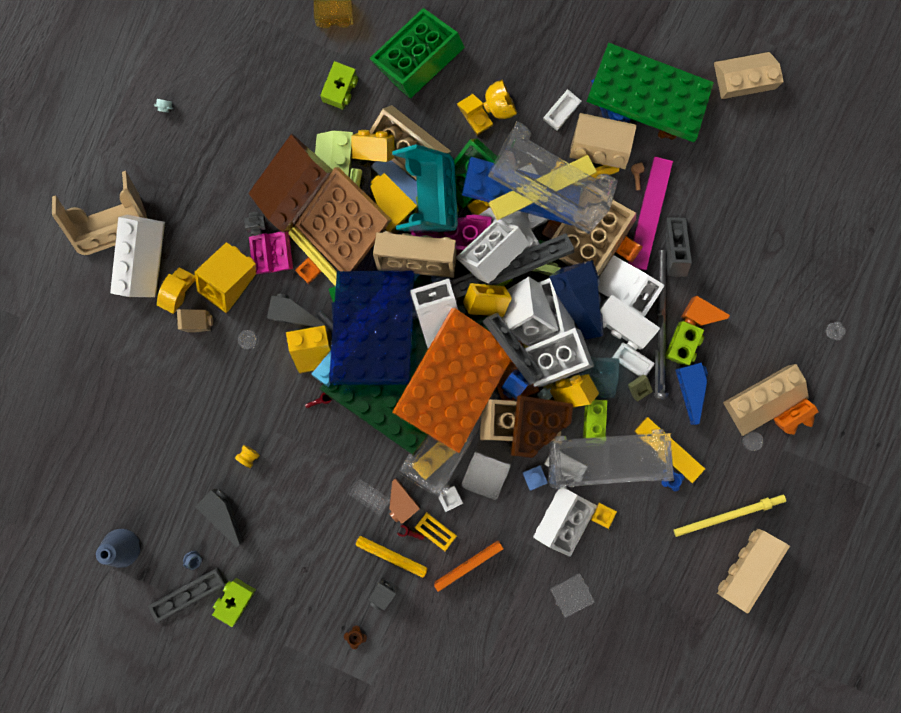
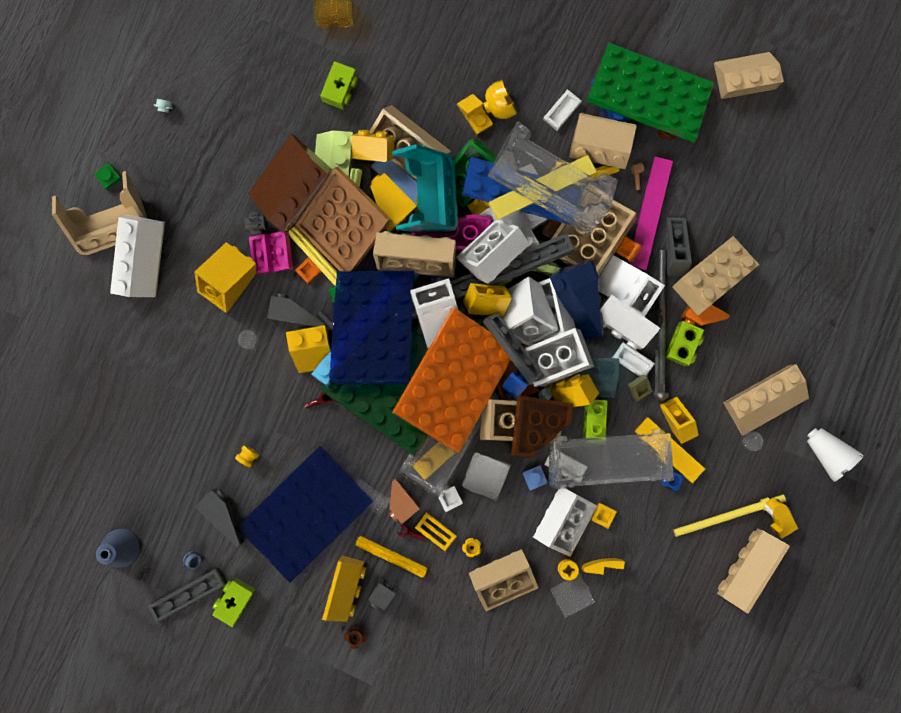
(107, 176): none -> green plate
(173, 290): yellow brick -> none
(194, 320): tan slope -> none
(305, 514): none -> clear blue plate
(344, 589): none -> yellow slope
(417, 52): green slope -> none
(468, 565): orange tile -> none
(472, 552): none -> yellow plate
(503, 580): none -> tan slope
(565, 567): none -> yellow wheel
(597, 566): none -> yellow slope
(679, 420): none -> yellow slope
(693, 386): blue slope -> none
(715, 275): none -> tan brick
(782, 517): none -> yellow leg
(802, 412): orange tile -> none
(830, 331): clear plate -> none
(833, 453): none -> white cone

